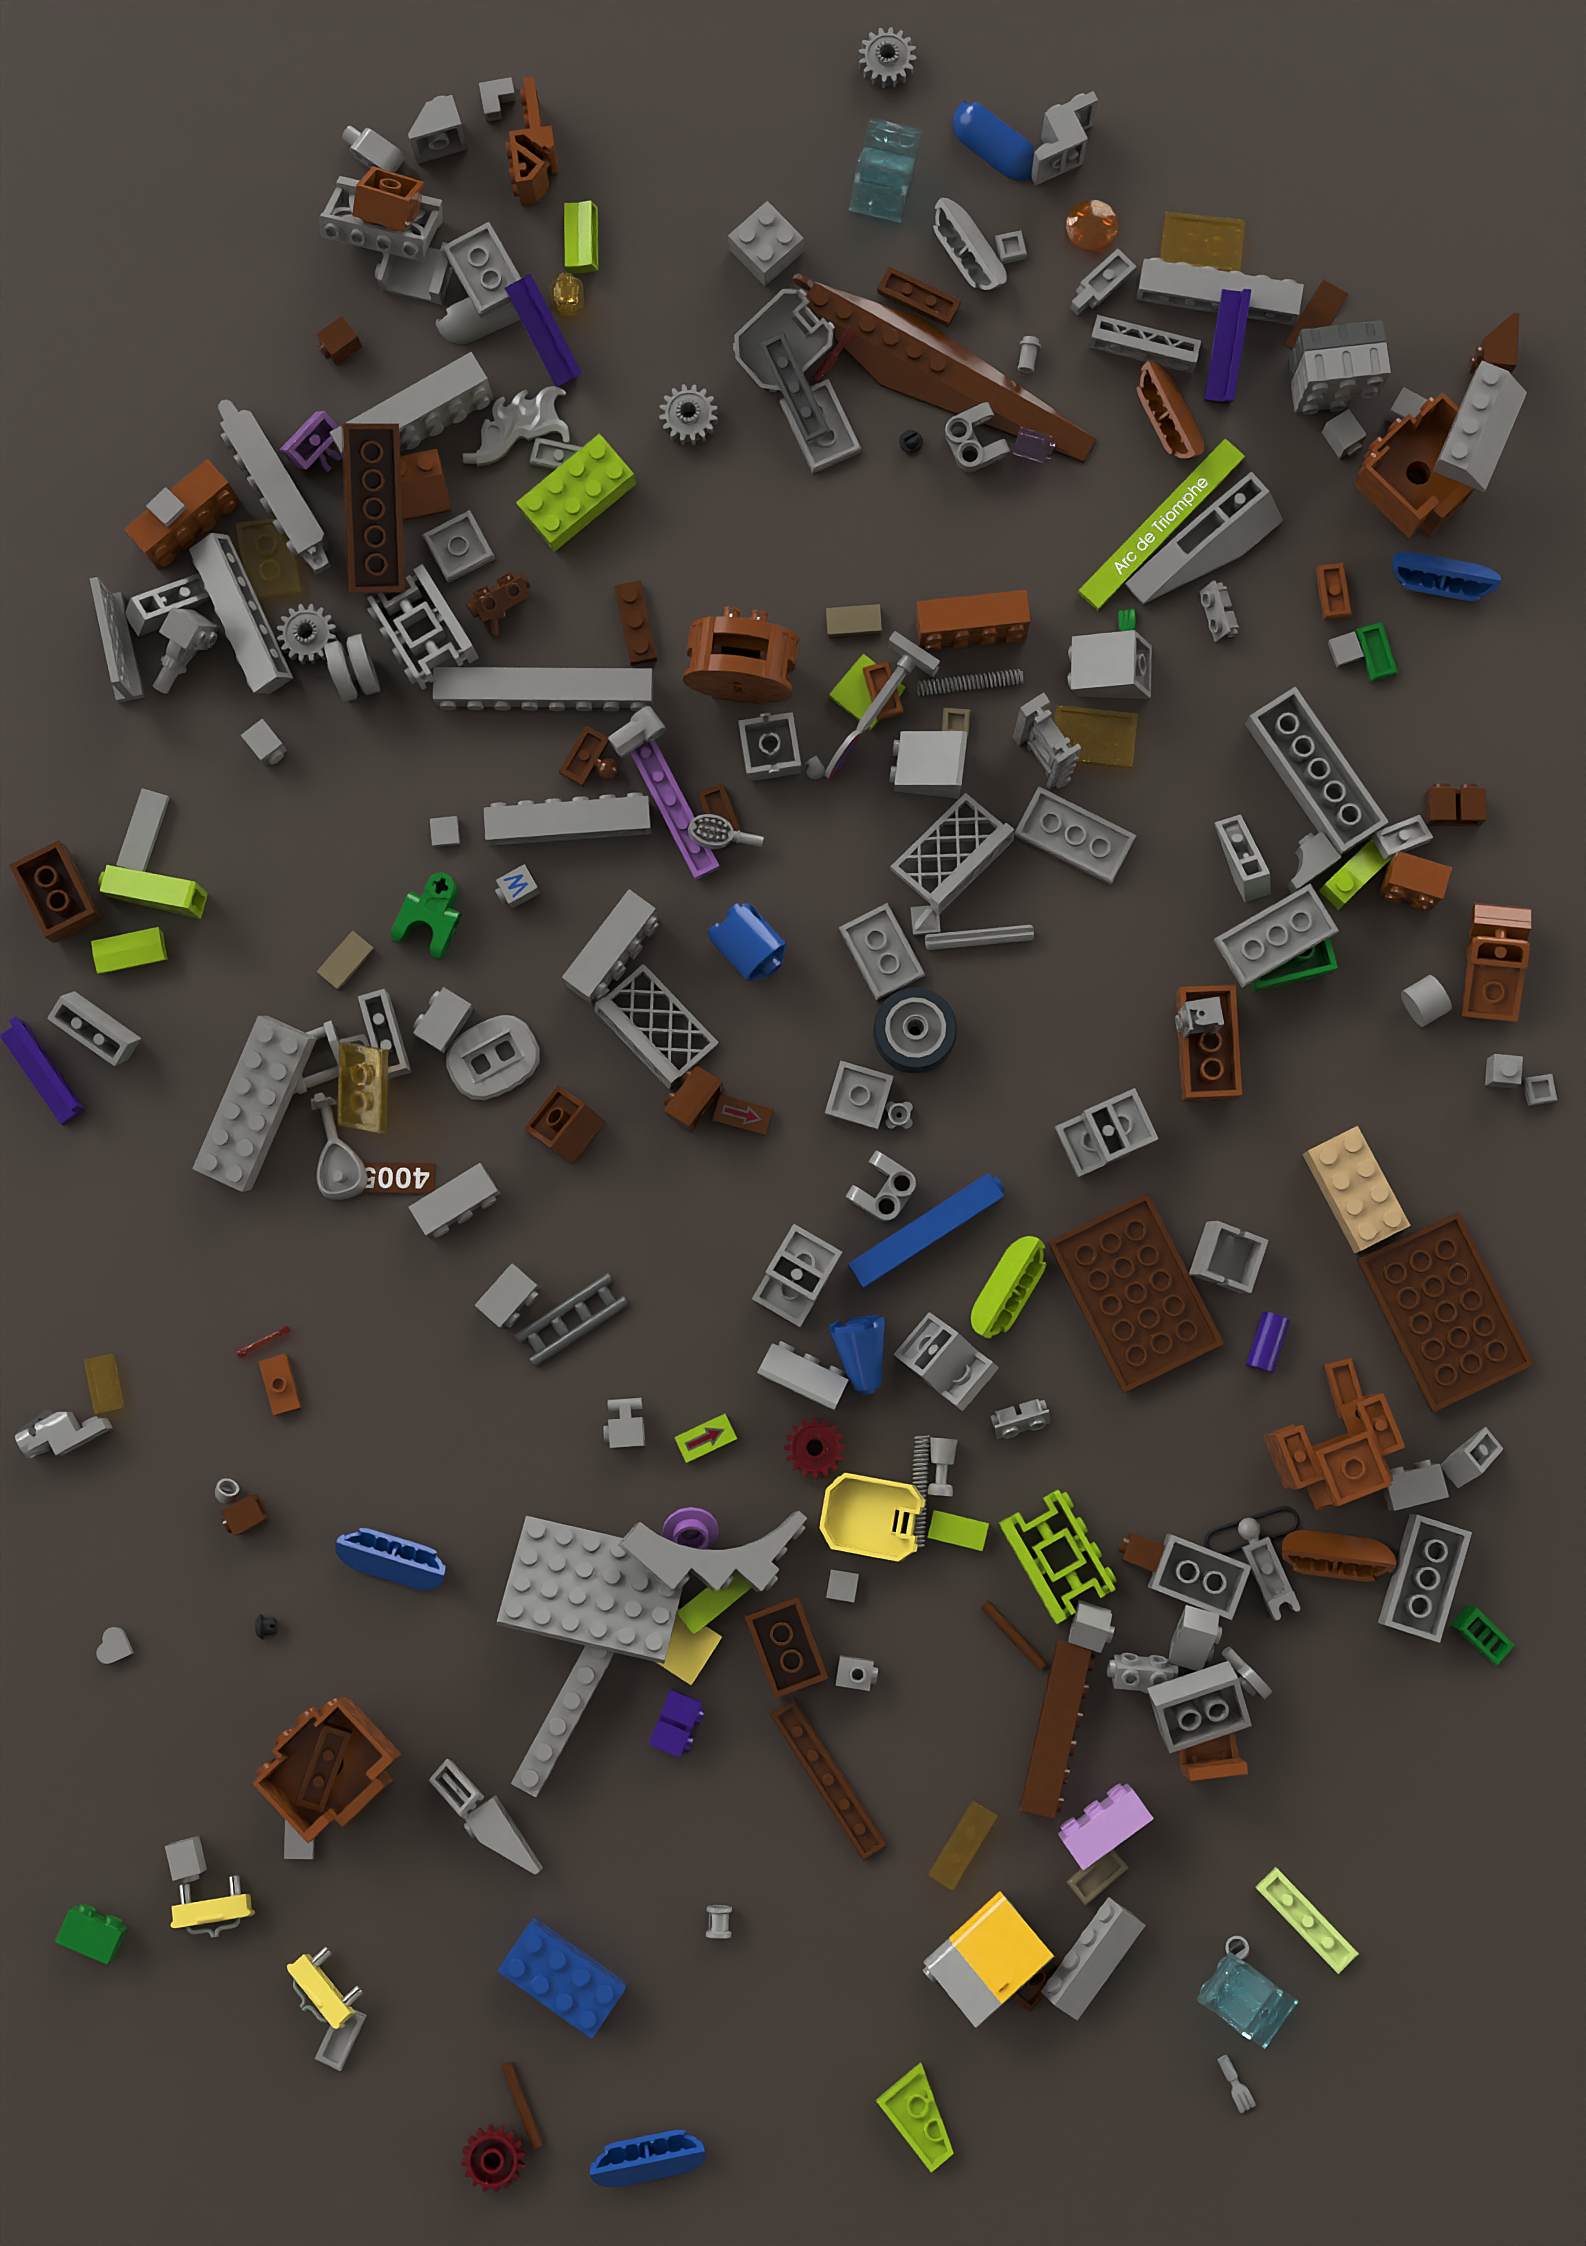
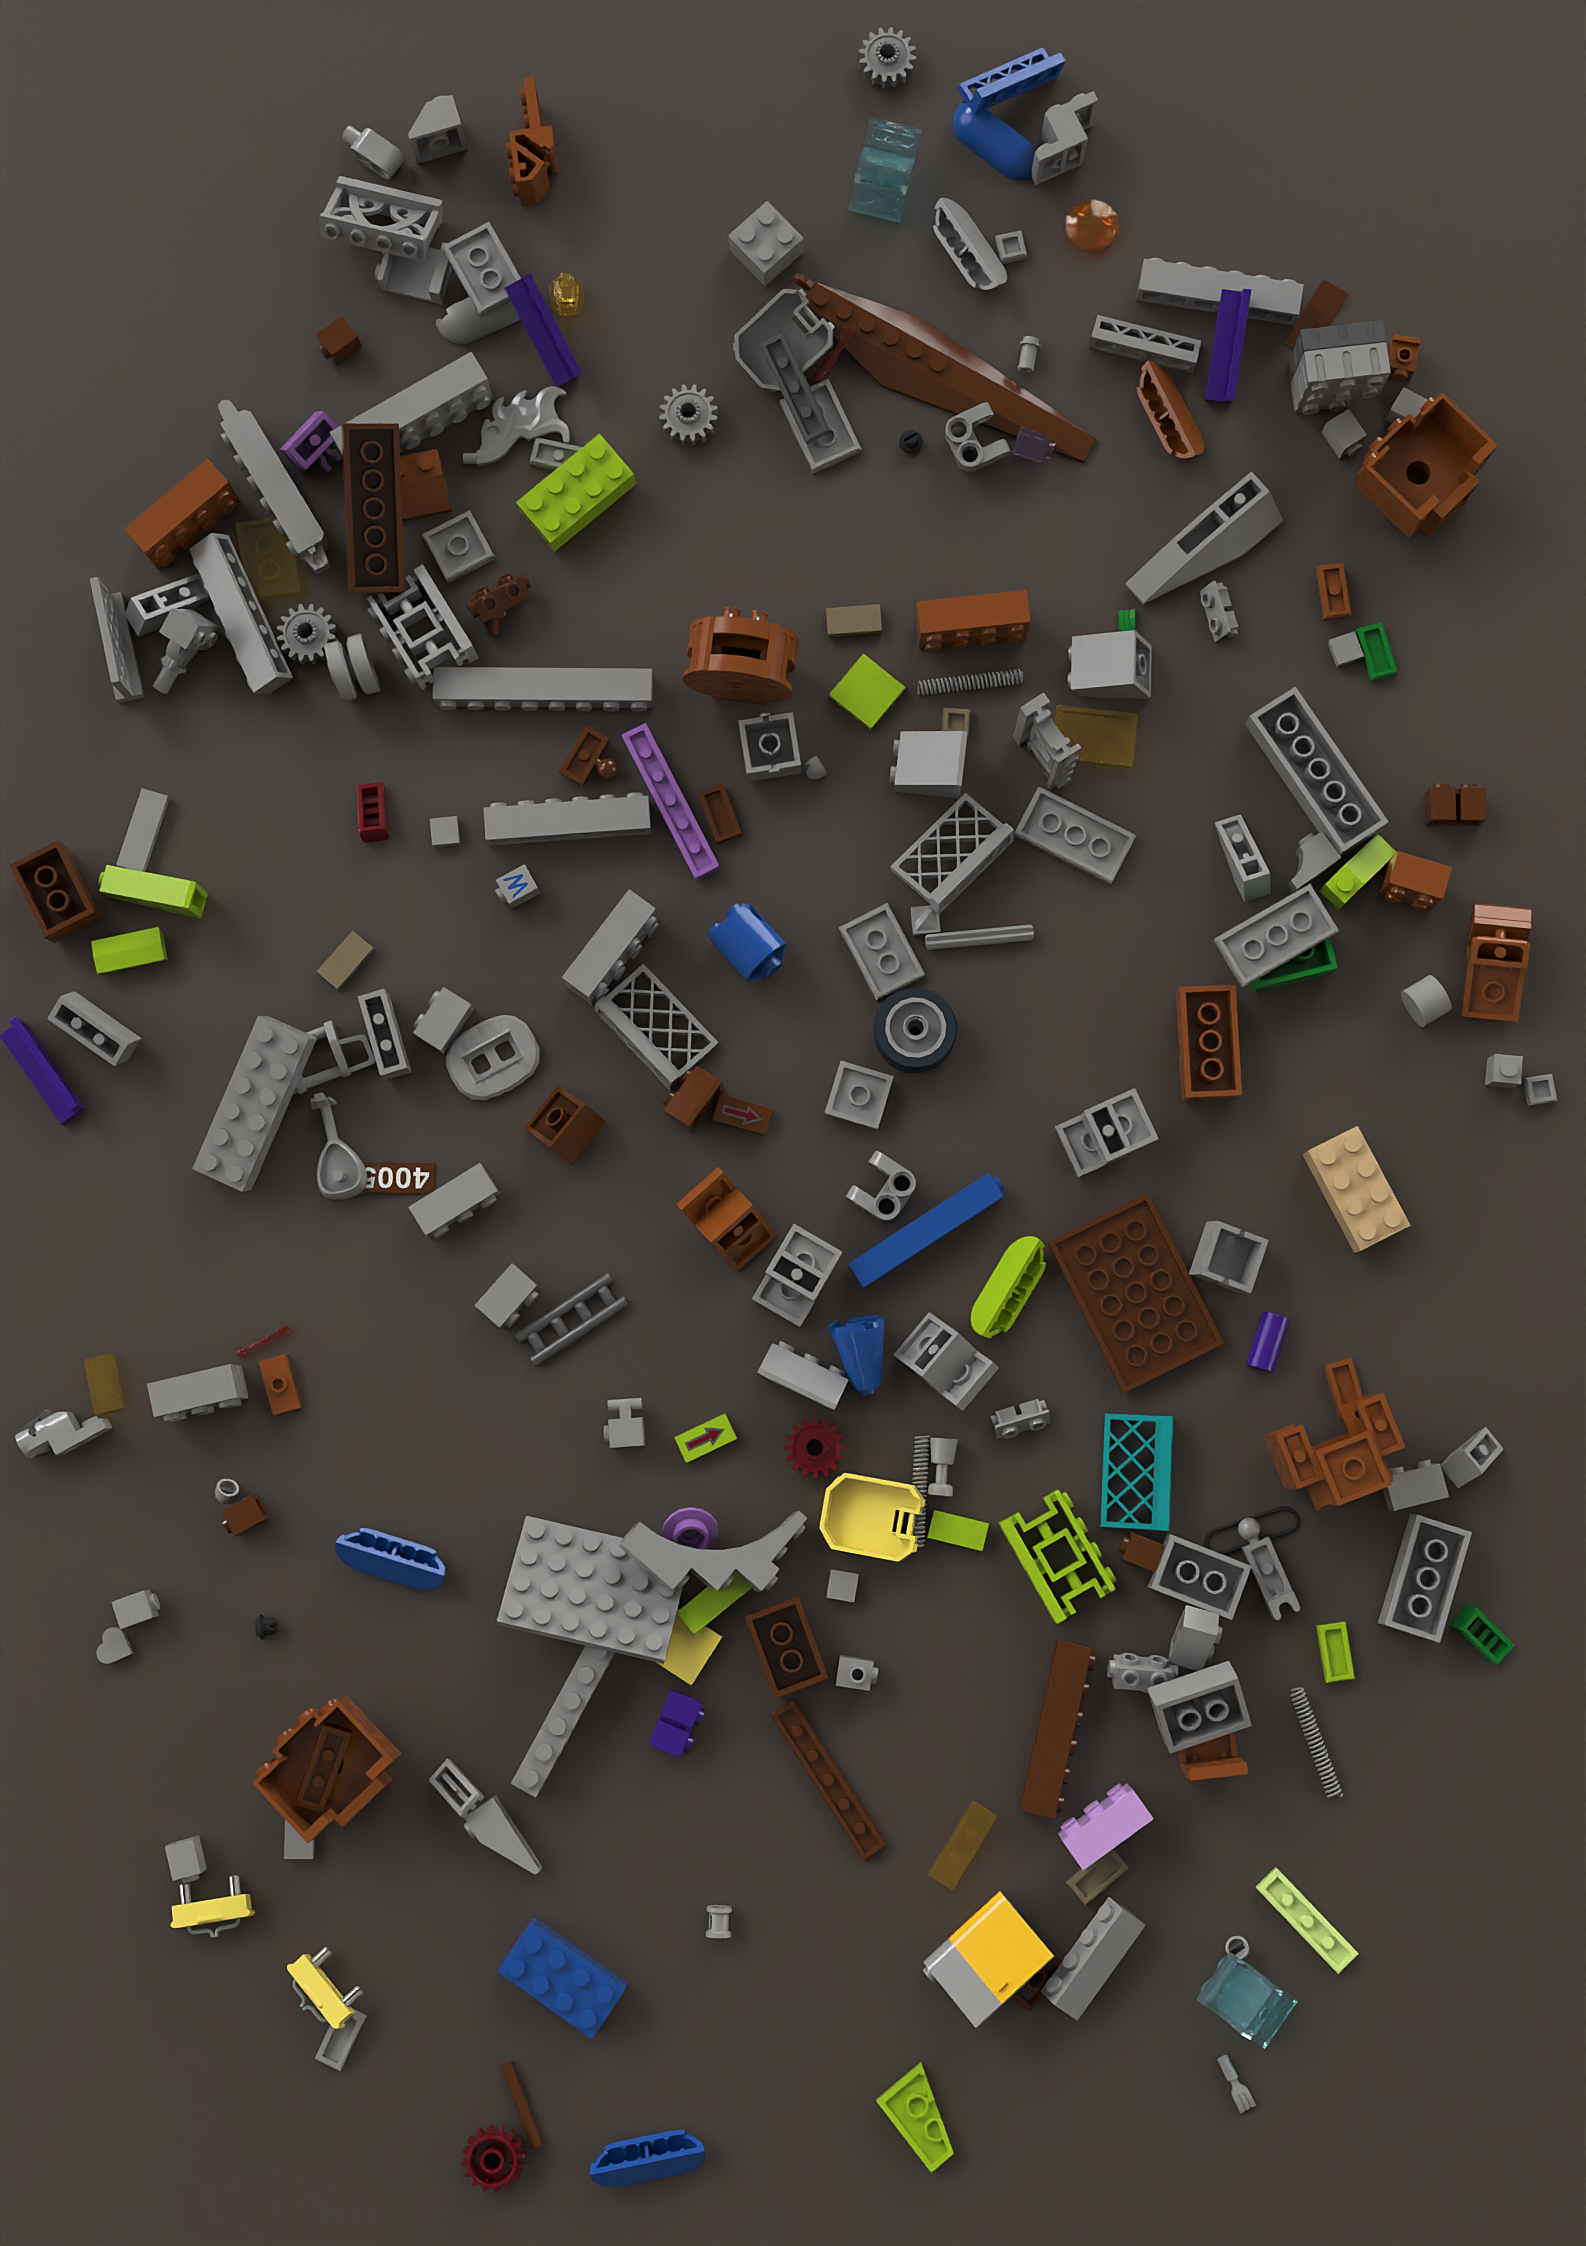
(92, 1933): green brick -> none
(136, 1608): none -> light grey brick
(166, 507): light grey tile -> none
(198, 1392): none -> light grey brick
(264, 743): light grey brick -> none
(362, 1087): clear yellow tile -> none
(373, 829): none -> dark red slope
(387, 199): dark orange brick -> none
(430, 910): green piece -> none
(493, 94): light grey piece -> none
(581, 237): lime piece -> none
(635, 622): reddish brown plate -> none
(642, 728): light grey piece -> none
(716, 832): light grey piece -> none
(727, 1219): none -> dark orange bracket
(876, 678): dark orange tile -> none
(903, 1108): light grey plate -> none
(911, 657): light grey piece -> none
(918, 296): reddish brown plate -> none
(1010, 84): none -> blue fence
(1013, 1635): reddish brown bar -> none
(1091, 1626): light grey brick -> none
(1103, 281): light grey hinge -> none
(1161, 524): lime tile -> none
(1162, 1472): none -> teal fence
(1200, 1017): light grey hinge -> none
(1202, 241): clear yellow tile -> none
(1248, 1678): light grey piece -> none
(1302, 1693): none -> light grey piece
(1335, 1652): none -> lime tile
(1337, 1555): dark orange brick -> none
(1400, 348): none -> dark orange brick
(1402, 837): light grey plate -> none
(1444, 576): blue brick -> none
(1445, 1312): reddish brown plate -> none
(1481, 427): light grey slope -> none
(1499, 346): reddish brown slope -> none

